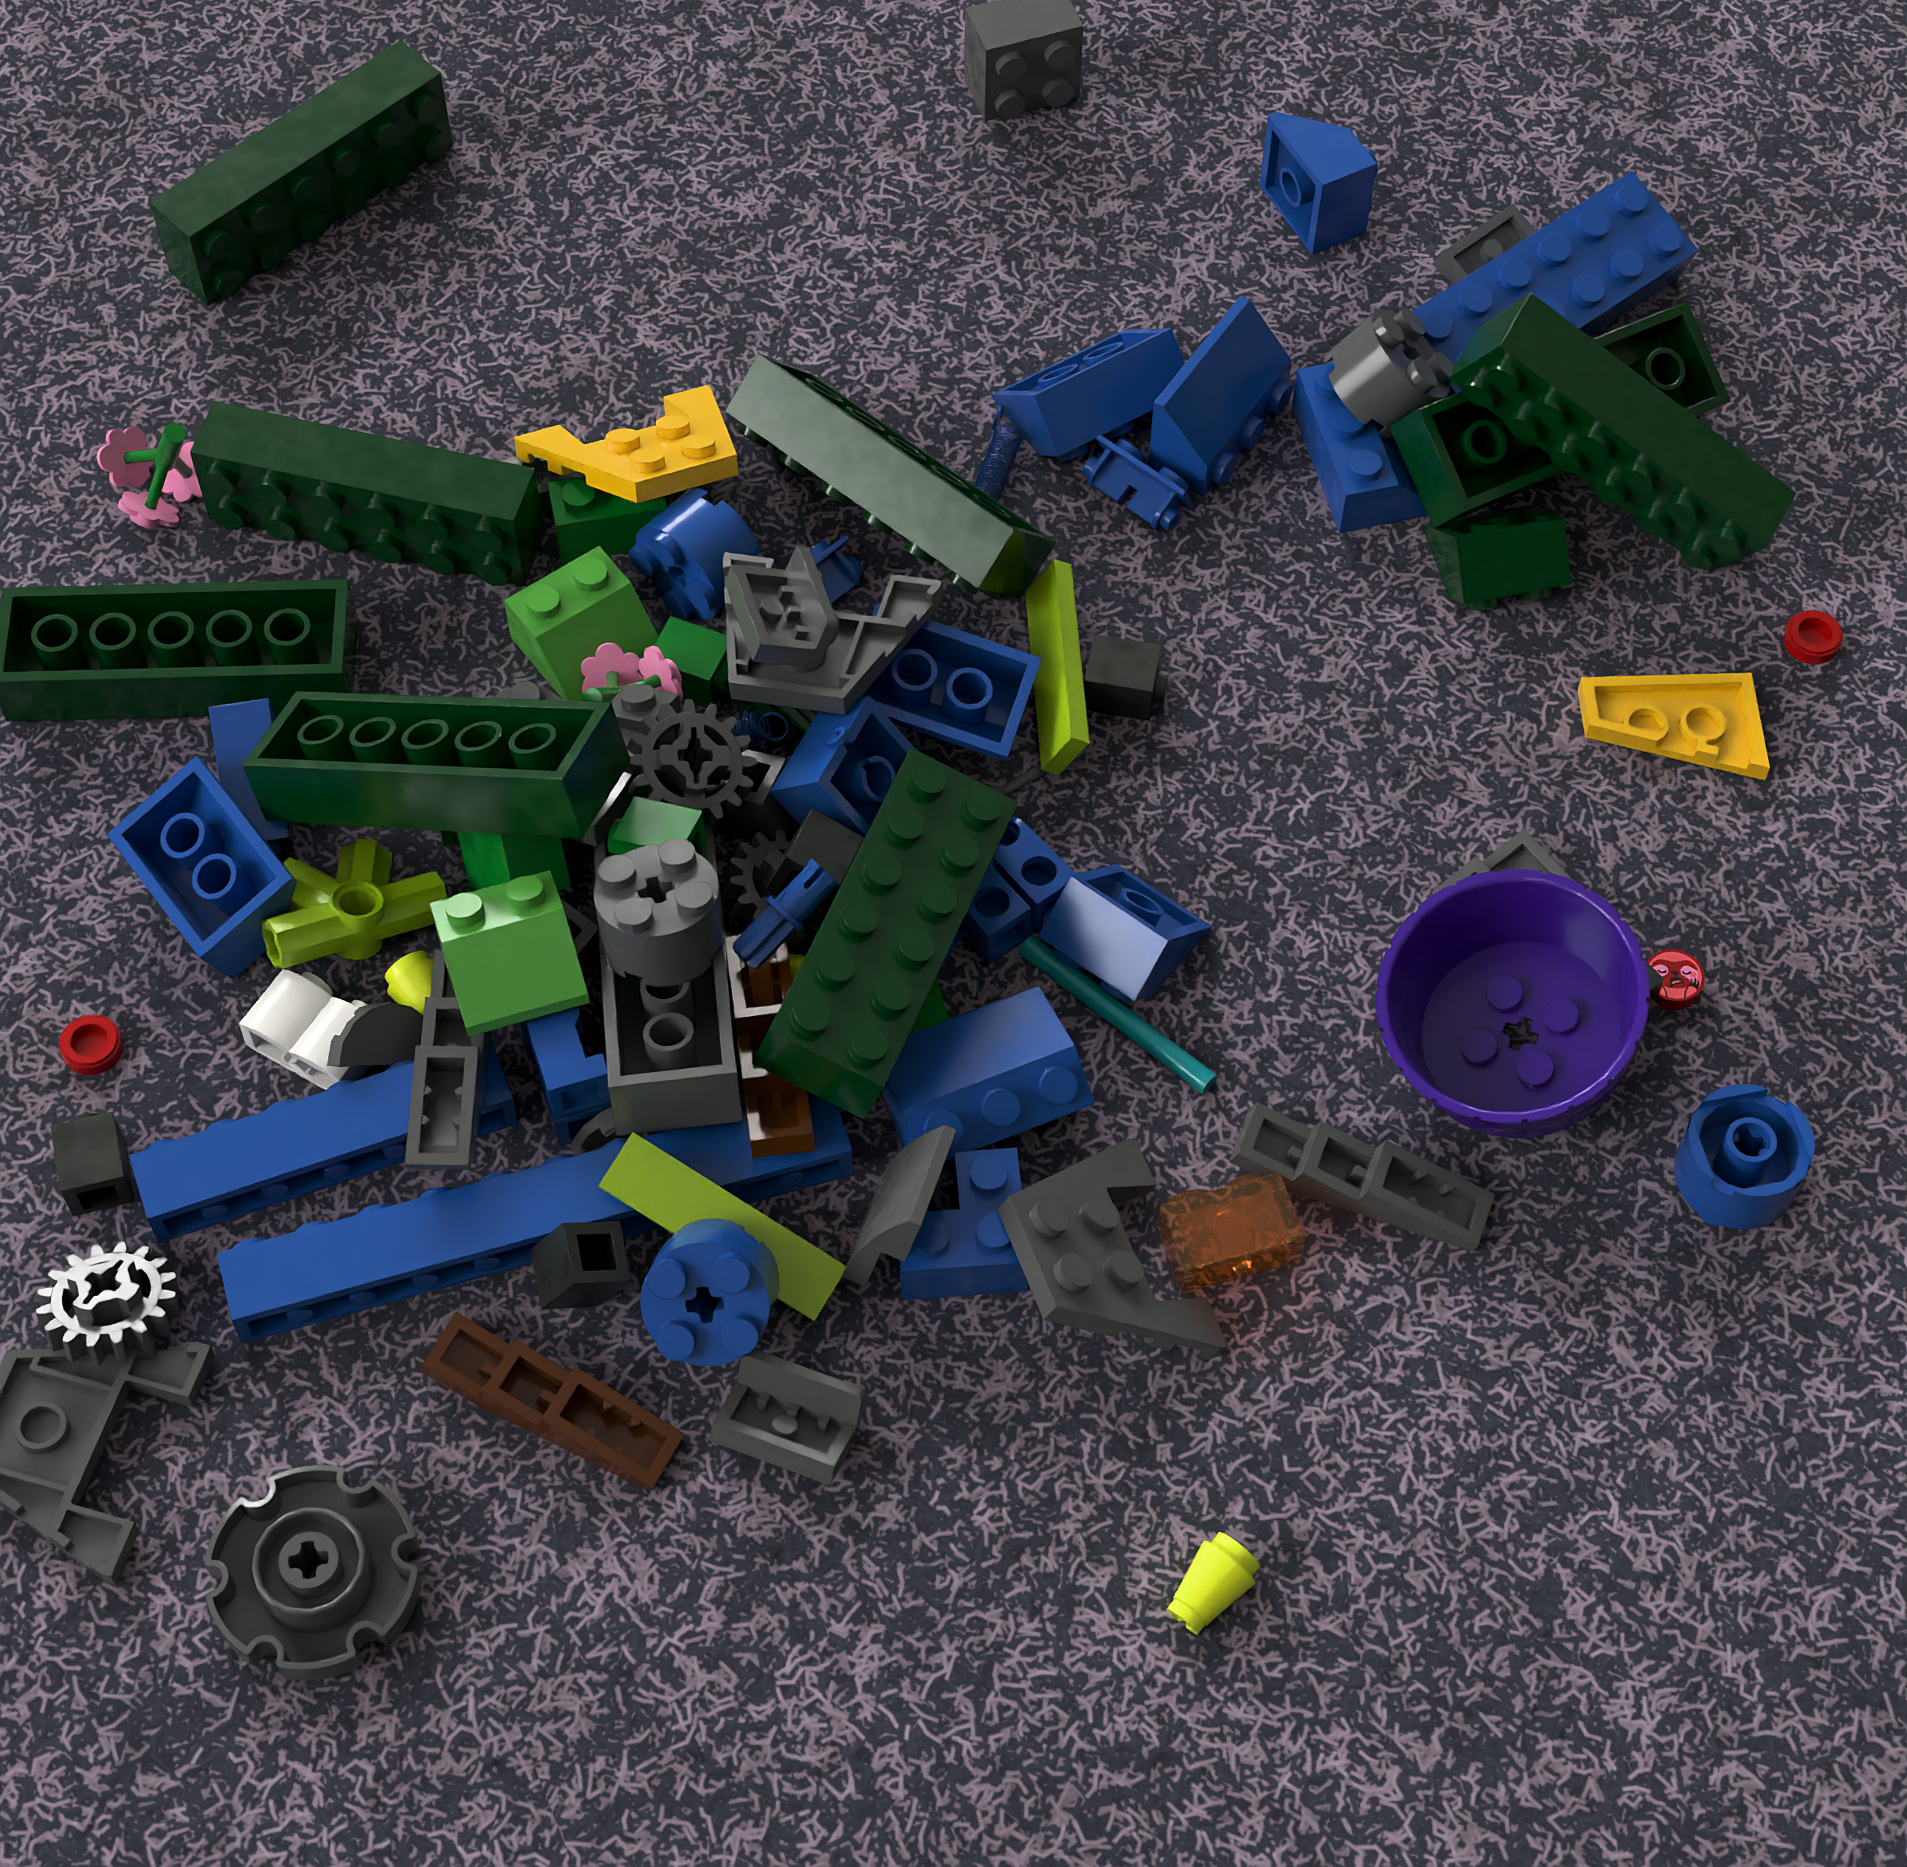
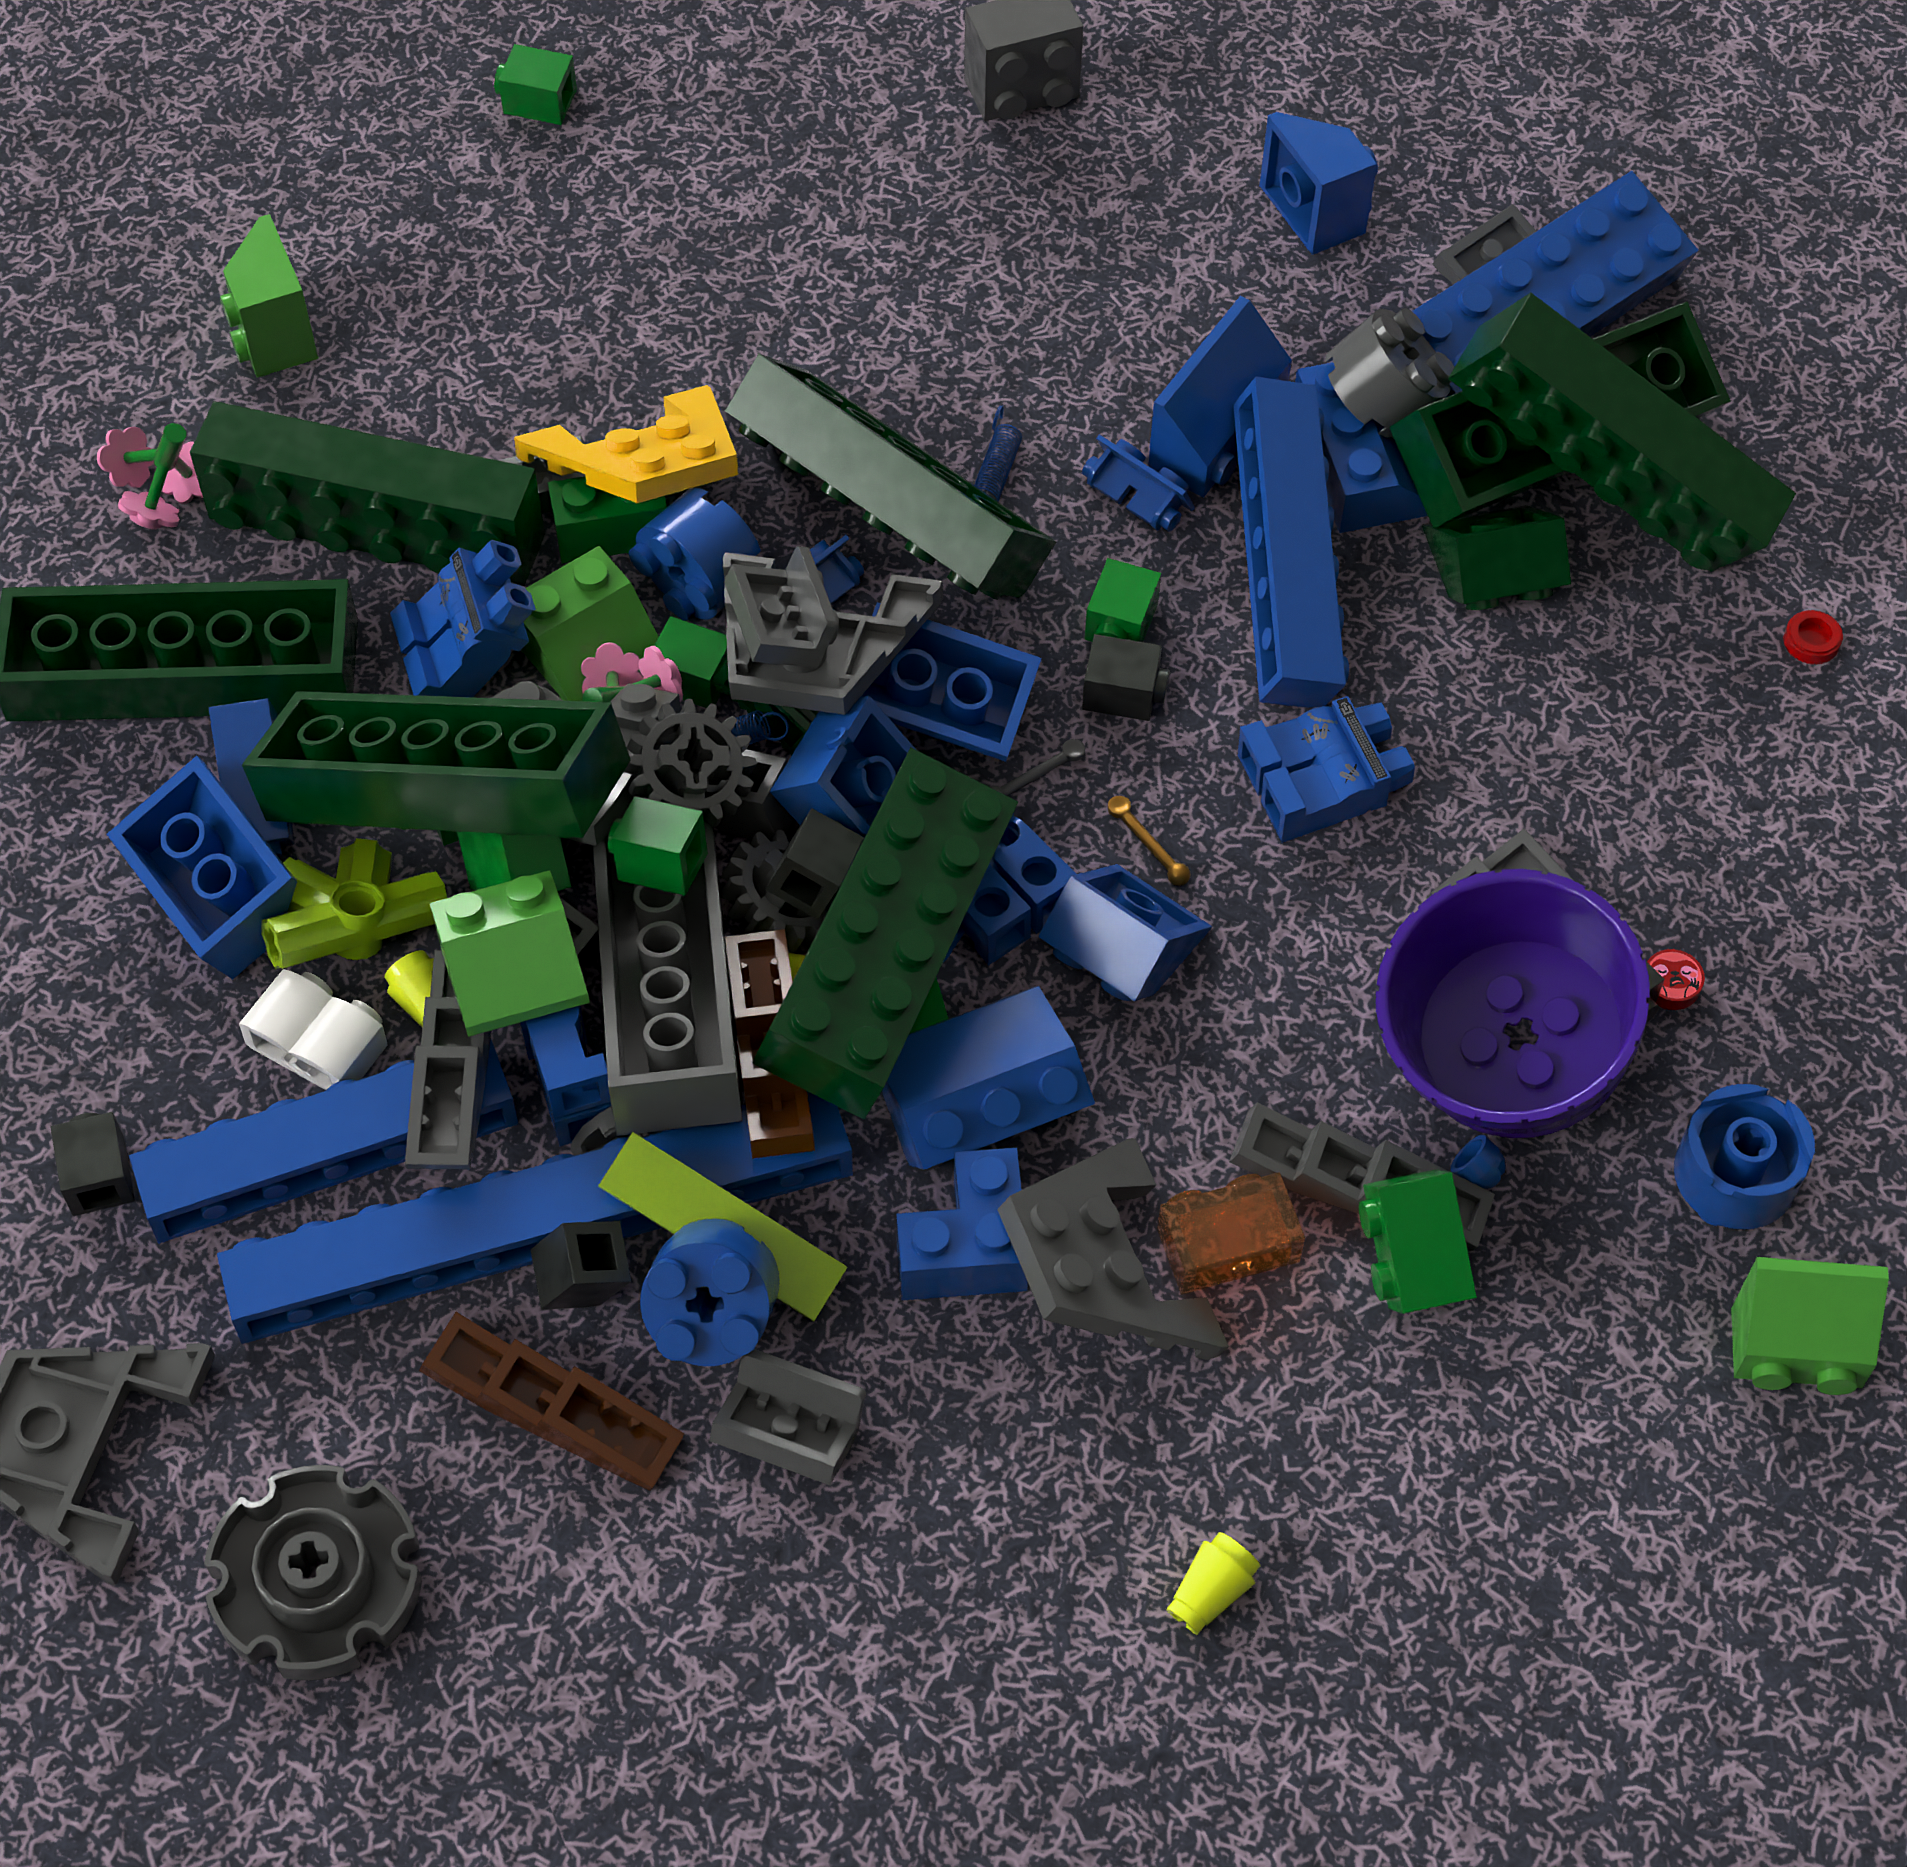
(91, 1044): red tile -> none
(108, 1303): dark grey gear -> none
(266, 304): none -> bright green slope
(303, 173): dark green brick -> none
(377, 1036): dark grey tile -> none
(464, 623): none -> blue hips
(536, 84): none -> green brick
(659, 913): dark grey brick -> none
(784, 915): blue axle -> none
(899, 1203): dark grey slope -> none
(1059, 678): lime tile -> none
(1092, 392): blue slope -> none
(1118, 1015): teal bar -> none
(1120, 808): none -> pearl gold hinge
(1123, 602): none -> green brick
(1289, 544): none -> blue brick
(1323, 766): none -> blue hips
(1417, 1241): none -> green brick
(1480, 1162): none -> blue hinge
(1681, 717): yellow wing -> none
(1808, 1324): none -> bright green slope

